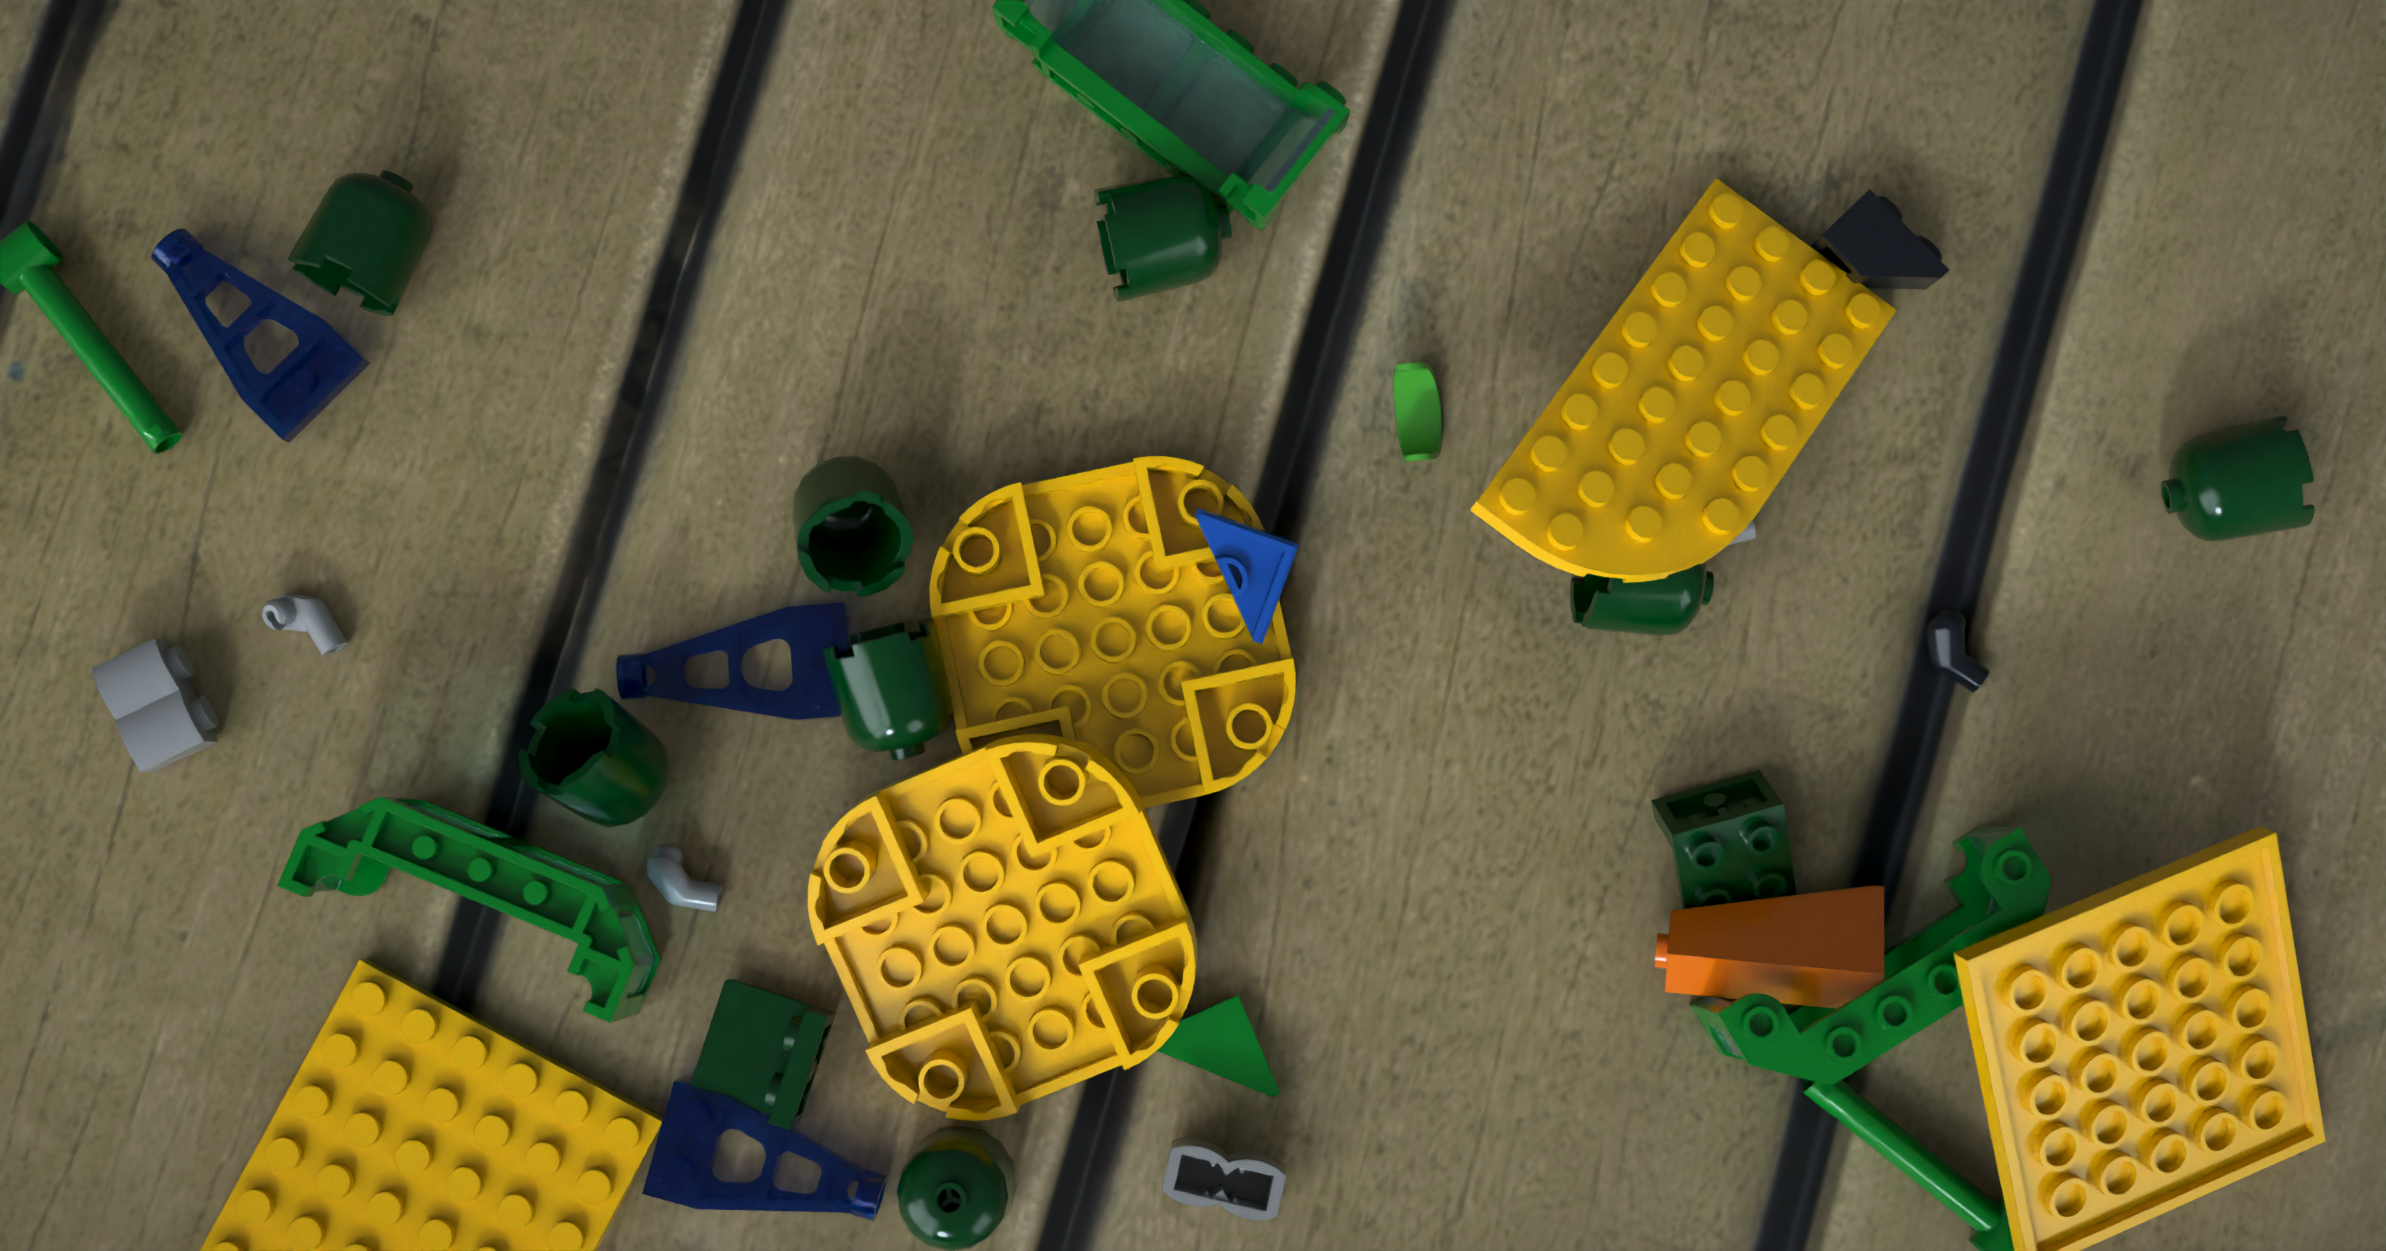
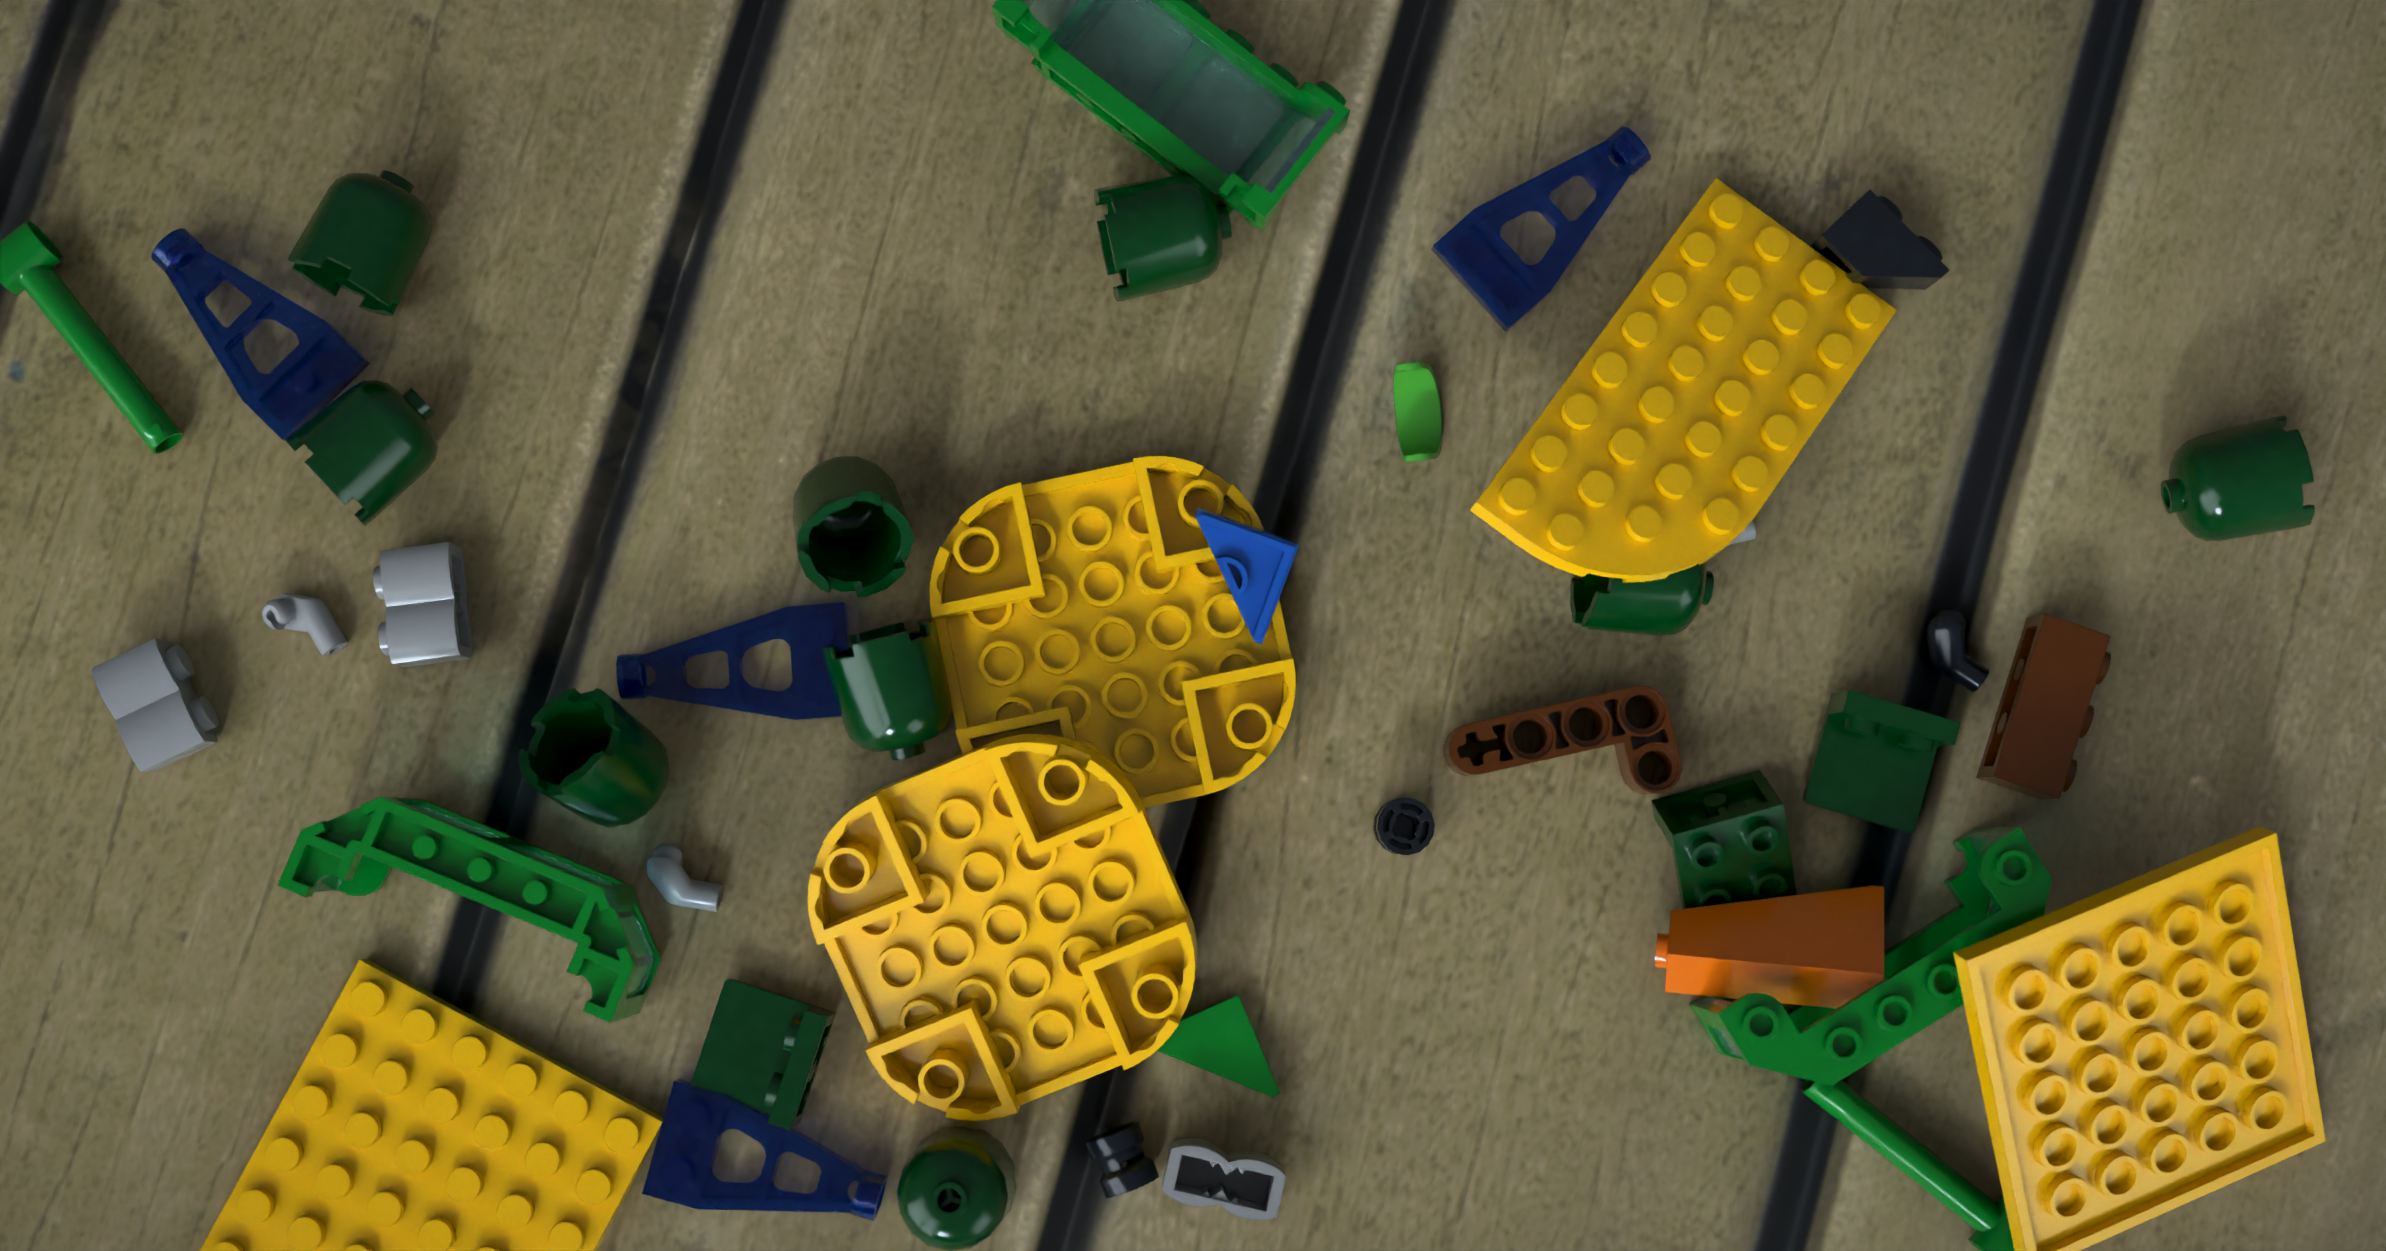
(369, 444): none -> dark green cylinder
(424, 605): none -> light grey brick
(1118, 1146): none -> black wheel
(1395, 829): none -> black wheel
(1489, 265): none -> clear blue plate
(1557, 739): none -> reddish brown beam
(1875, 759): none -> dark green bracket
(2045, 707): none -> reddish brown brick

